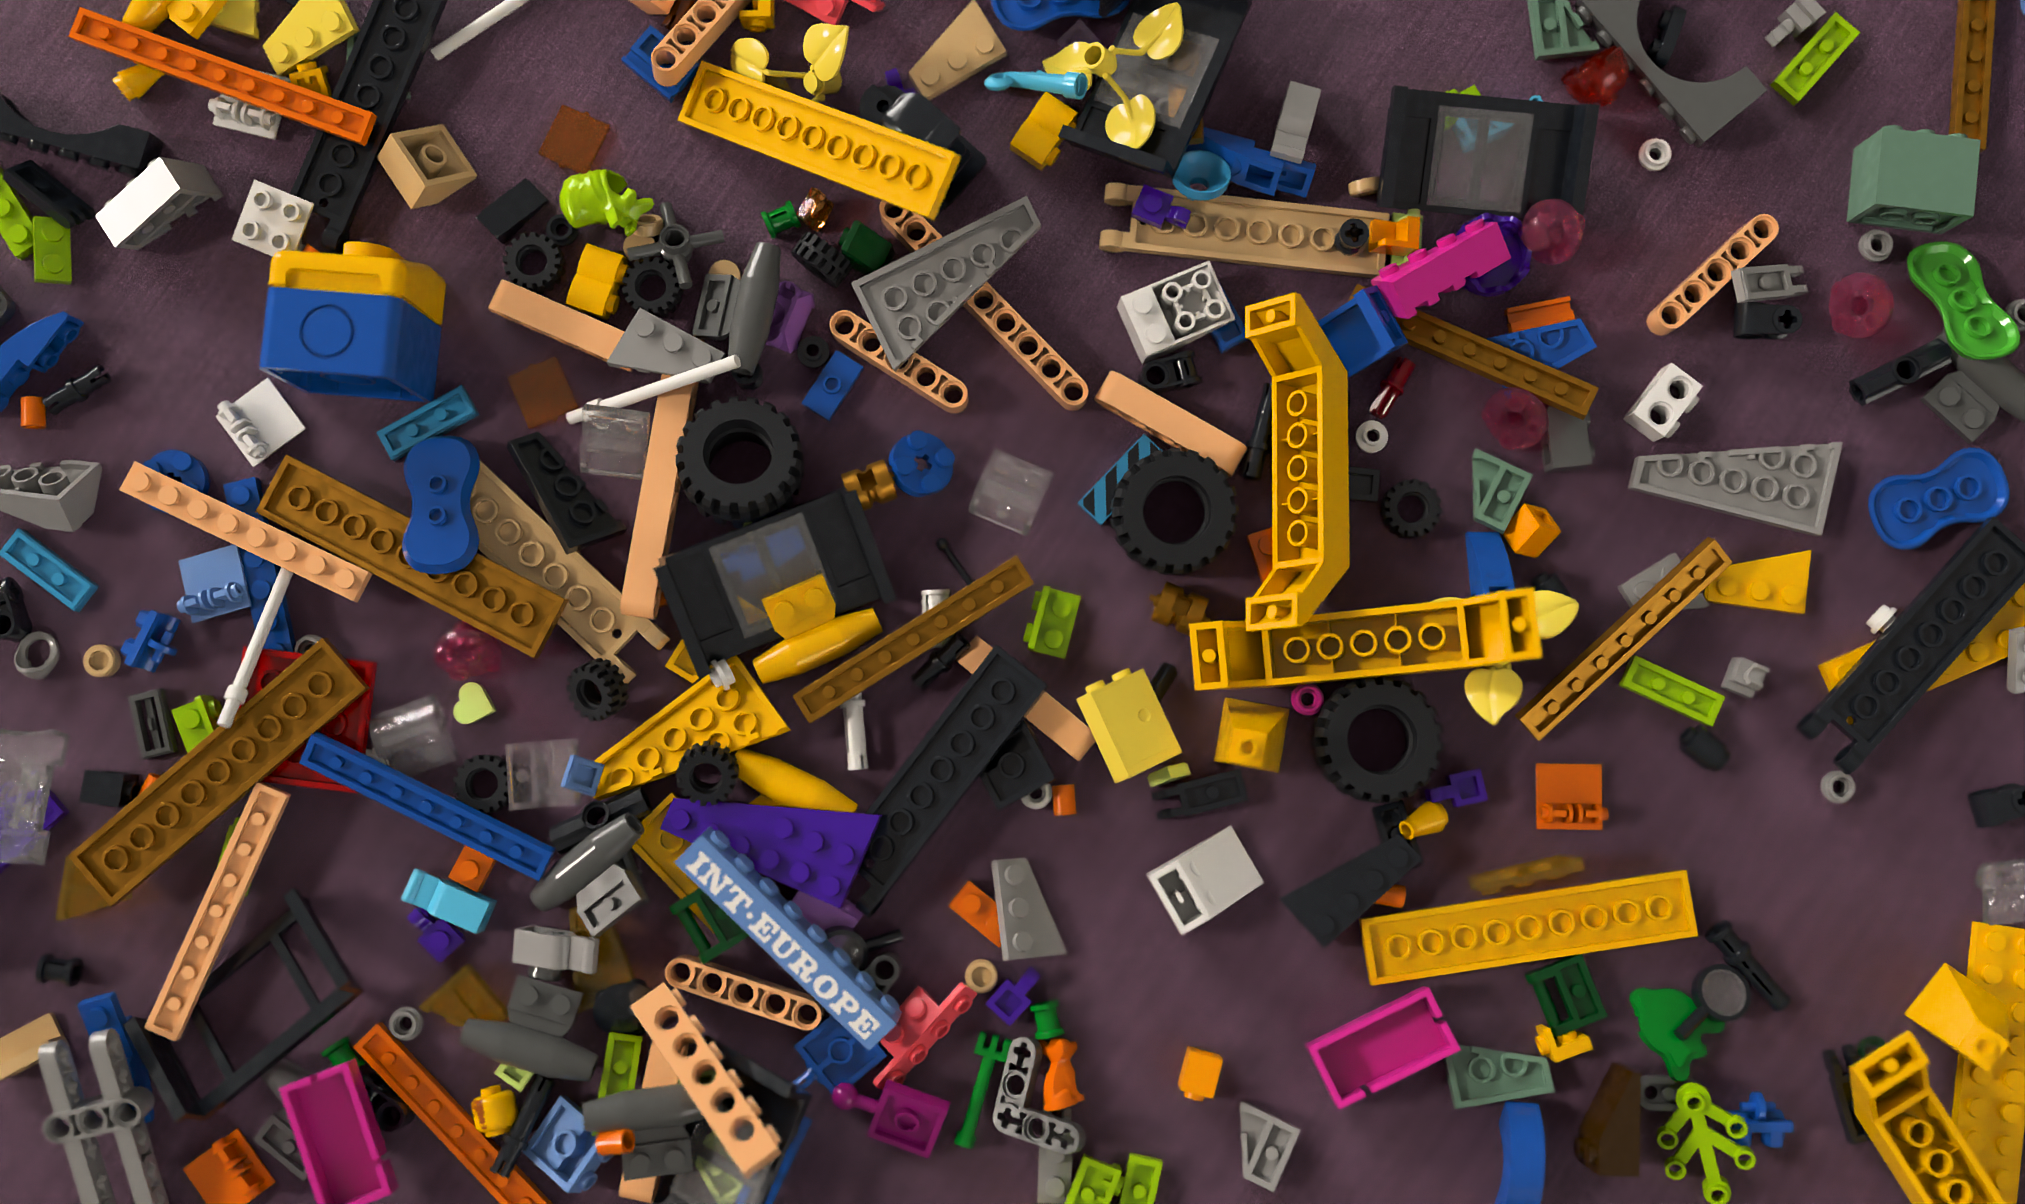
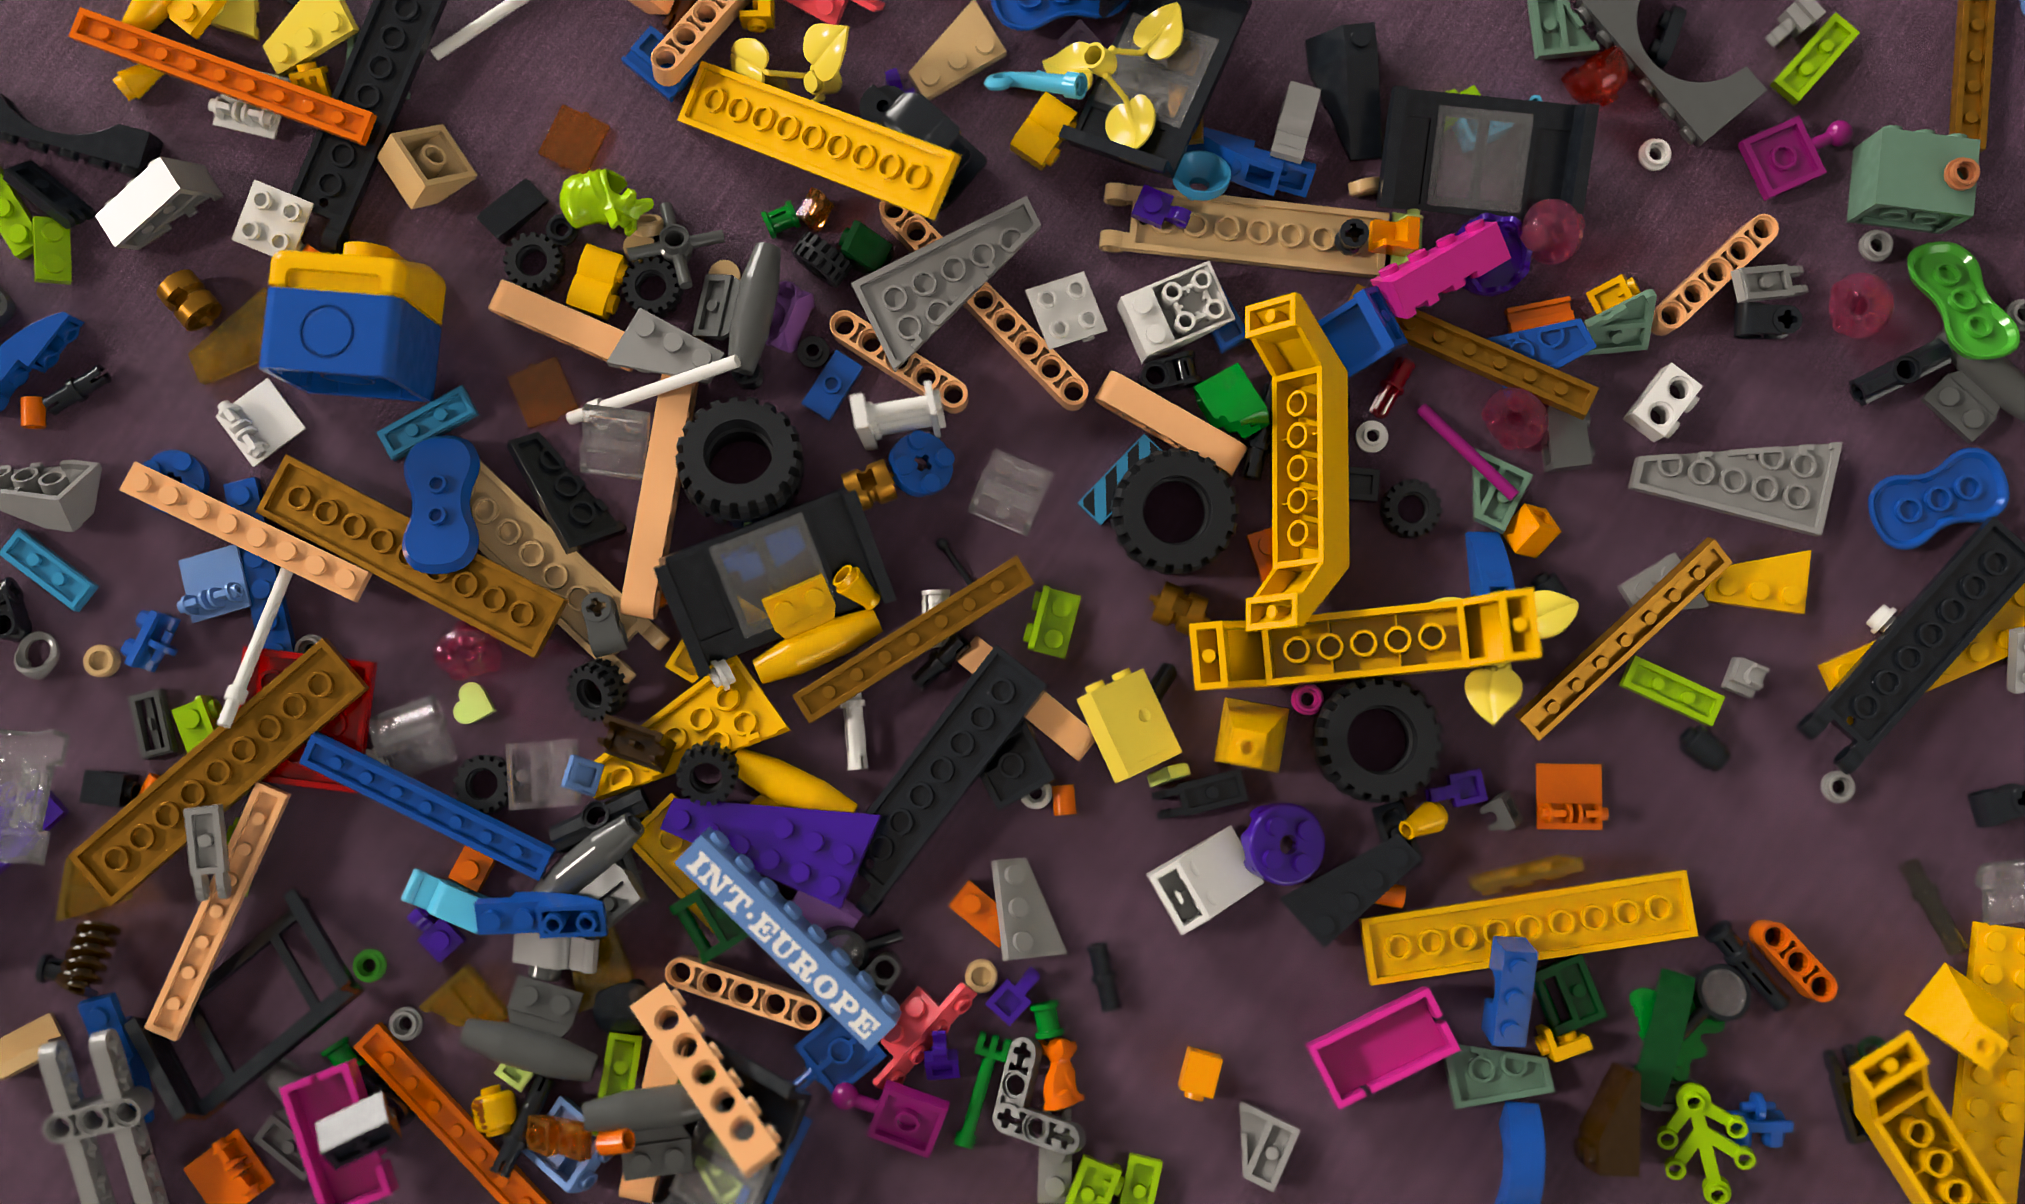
(85, 957): none -> dark brown piece
(189, 300): none -> pearl gold wheel
(207, 850): none -> light grey hinge
(233, 344): none -> clear yellow wing
(357, 1131): none -> hinge
(360, 965): none -> bright green plate
(542, 913): none -> blue slope
(558, 1136): none -> clear orange slope
(604, 631): none -> dark grey piece
(636, 744): none -> dark brown hinge
(855, 586): none -> yellow cone
(897, 416): none -> white fence
(941, 1061): none -> dark purple plate
(1066, 310): none -> white hinge
(1104, 976): none -> black pin
(1232, 402): none -> green piece
(1263, 840): none -> dark purple plate
(1347, 72): none -> black wedge
(1468, 452): none -> magenta bar
(1505, 809): none -> dark grey tile
(1508, 1013): none -> blue arch
(1612, 293): none -> yellow bracket
(1623, 326): none -> sand green wing
(1664, 1034): none -> dark green slope
(1788, 156): none -> magenta plate
(1807, 965): none -> orange beam
(1931, 903): none -> clear smoke pin
(1967, 167): none -> nougat plate

